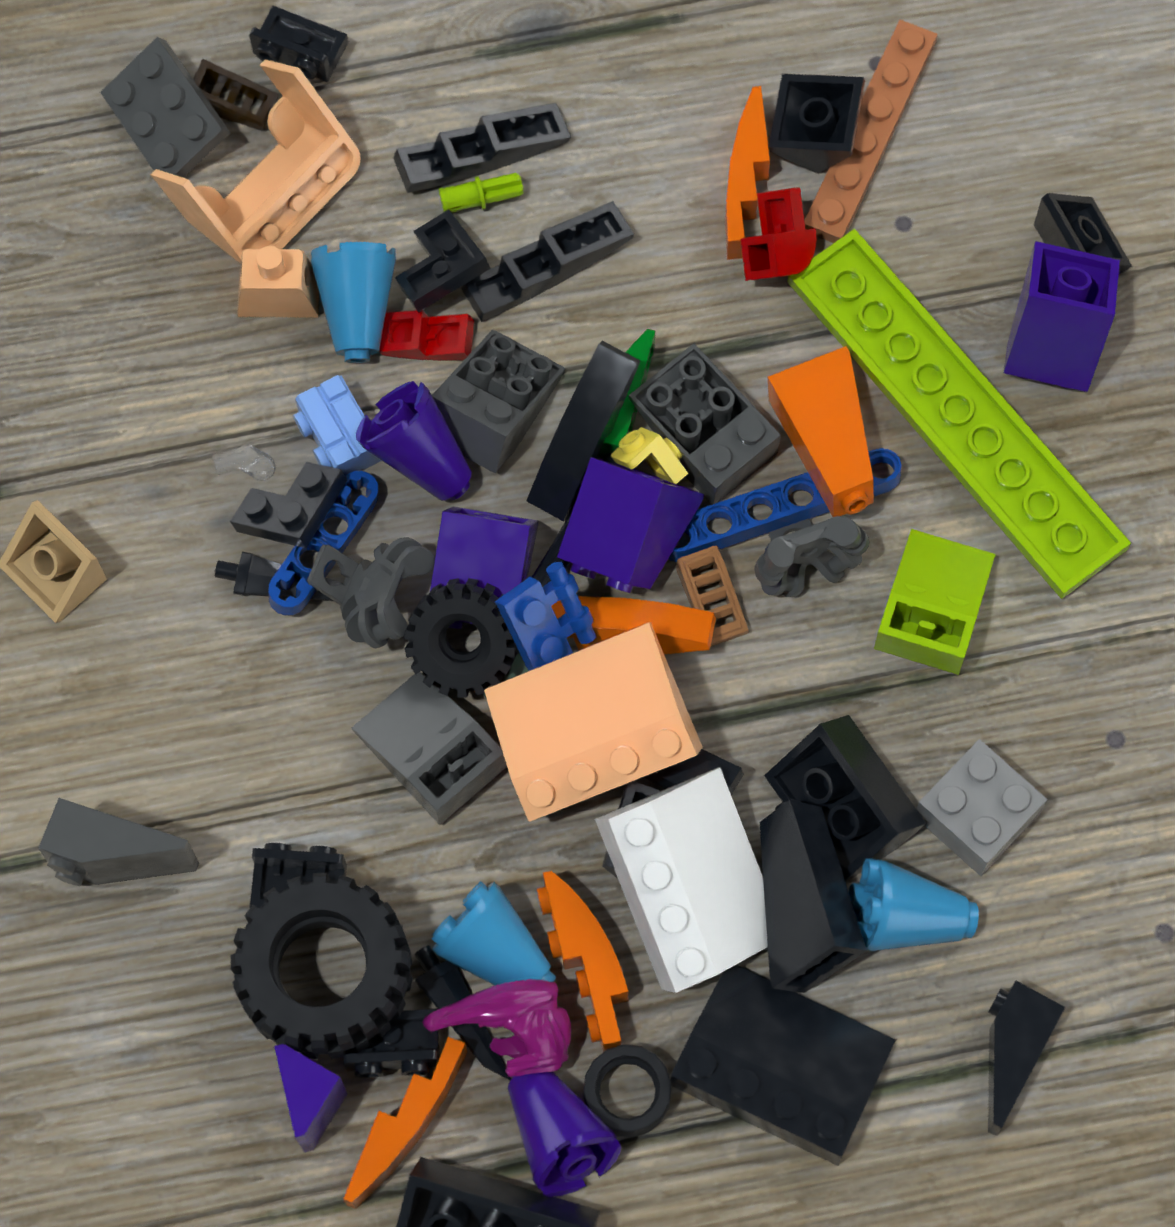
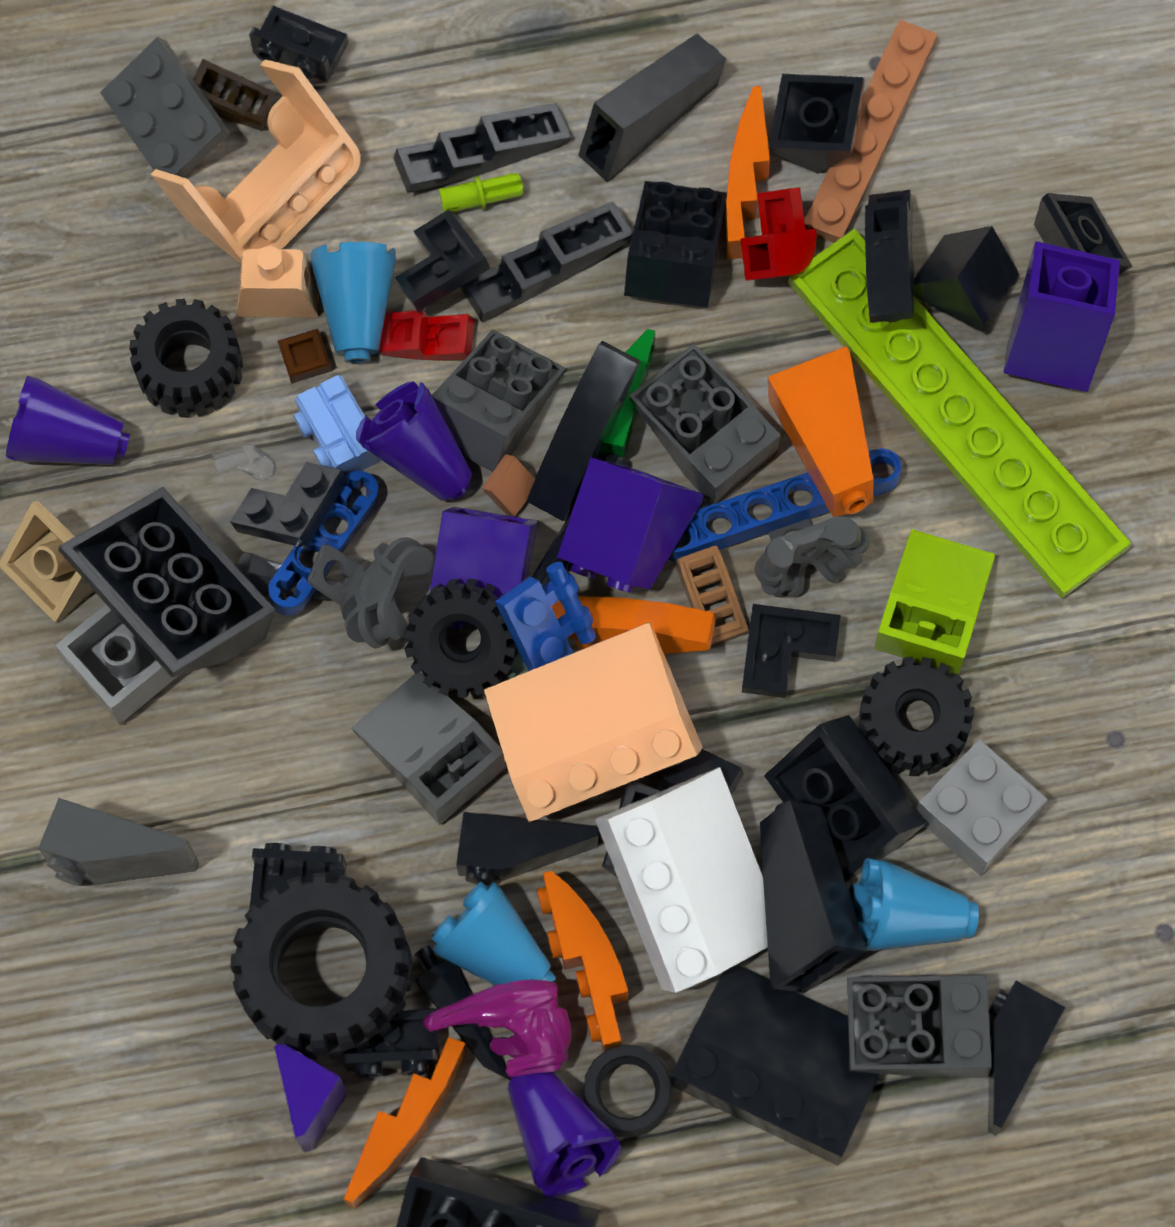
(62, 429): none -> dark purple cone
(113, 664): none -> light grey brick
(170, 585): none -> black slope
(180, 327): none -> black tyre
(304, 356): none -> reddish brown tile
(509, 485): none -> nougat tile
(510, 846): none -> black slope
(648, 105): none -> black slope
(658, 453): light yellow bracket -> none
(675, 244): none -> black slope
(777, 636): none -> black plate
(889, 256): none -> black slope
(910, 748): none -> black tyre
(919, 1026): none -> dark grey slope
(967, 276): none -> black slope

